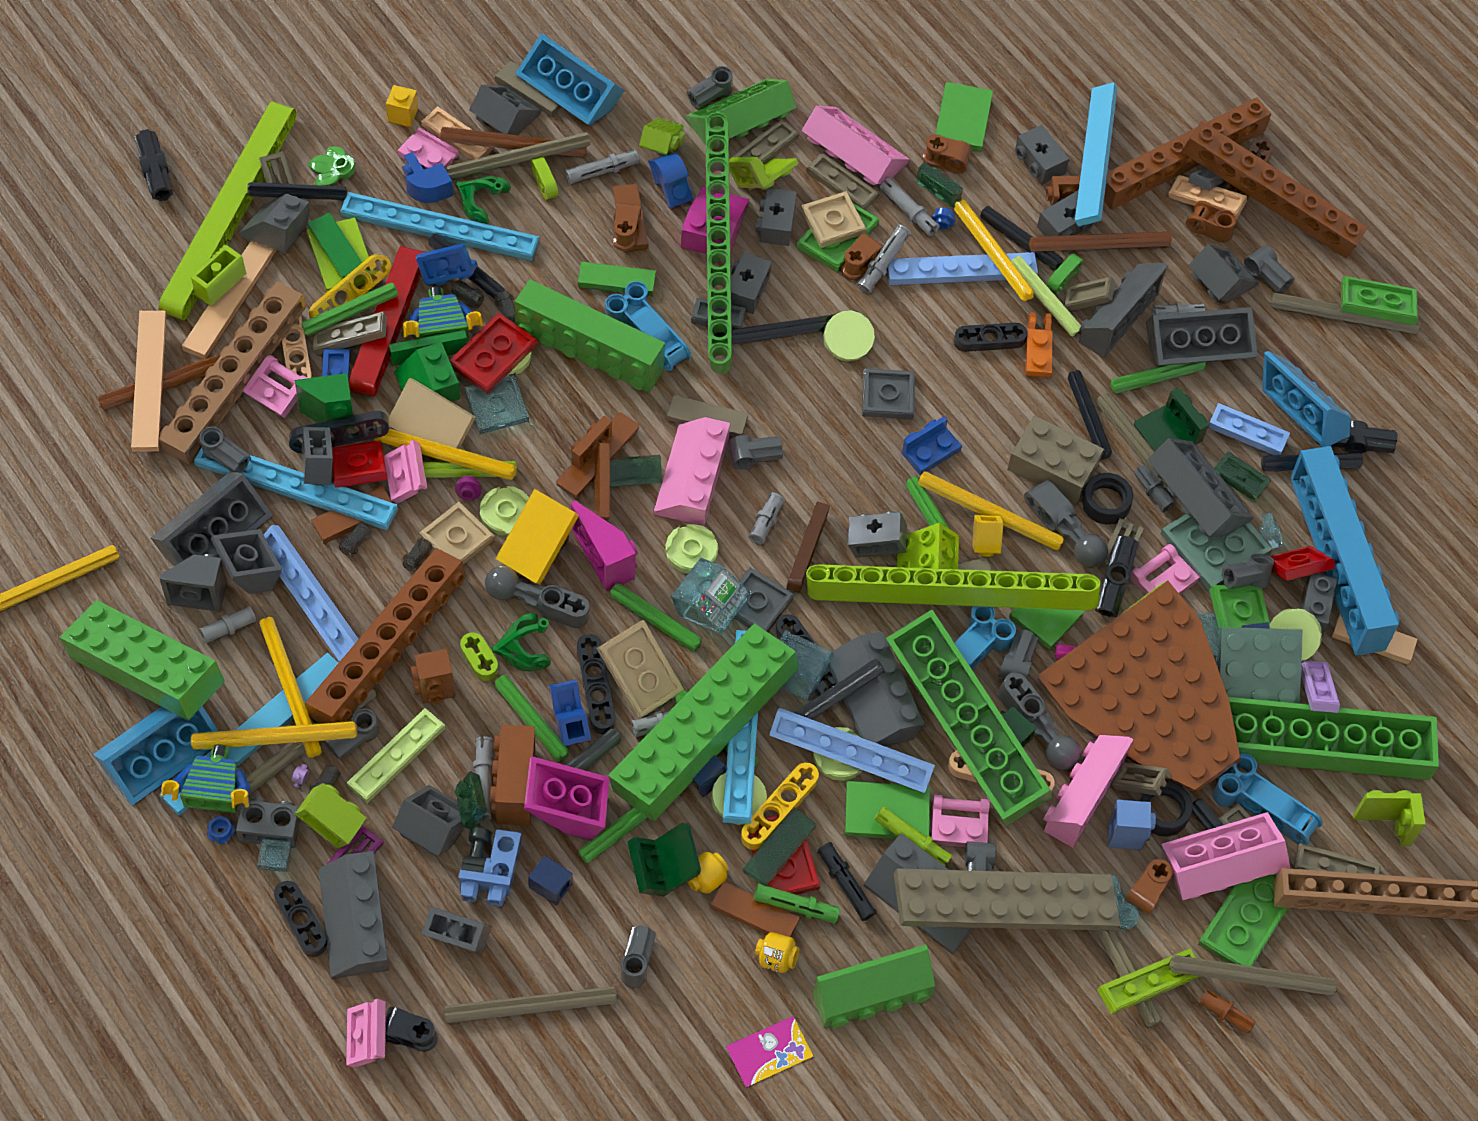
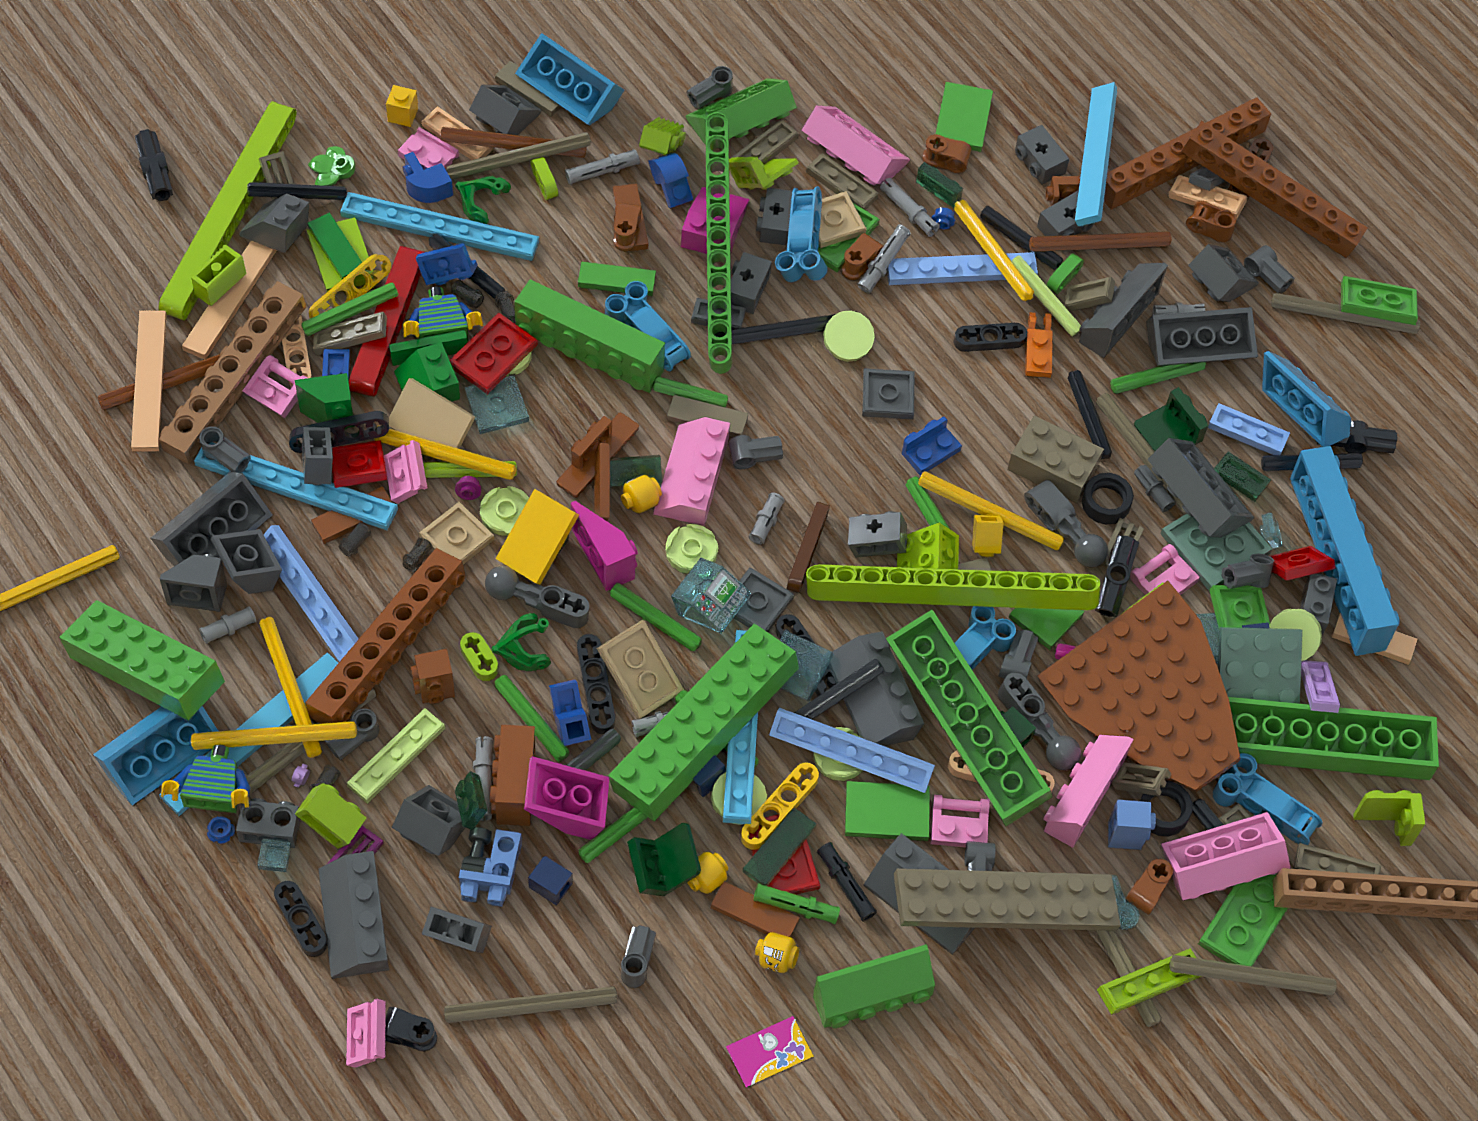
(641, 494): none -> yellow head
(677, 388): none -> bright green axle
(803, 238): none -> dark azure piece
(898, 826): lime pin -> none
(1227, 1011): dark orange axle -> none

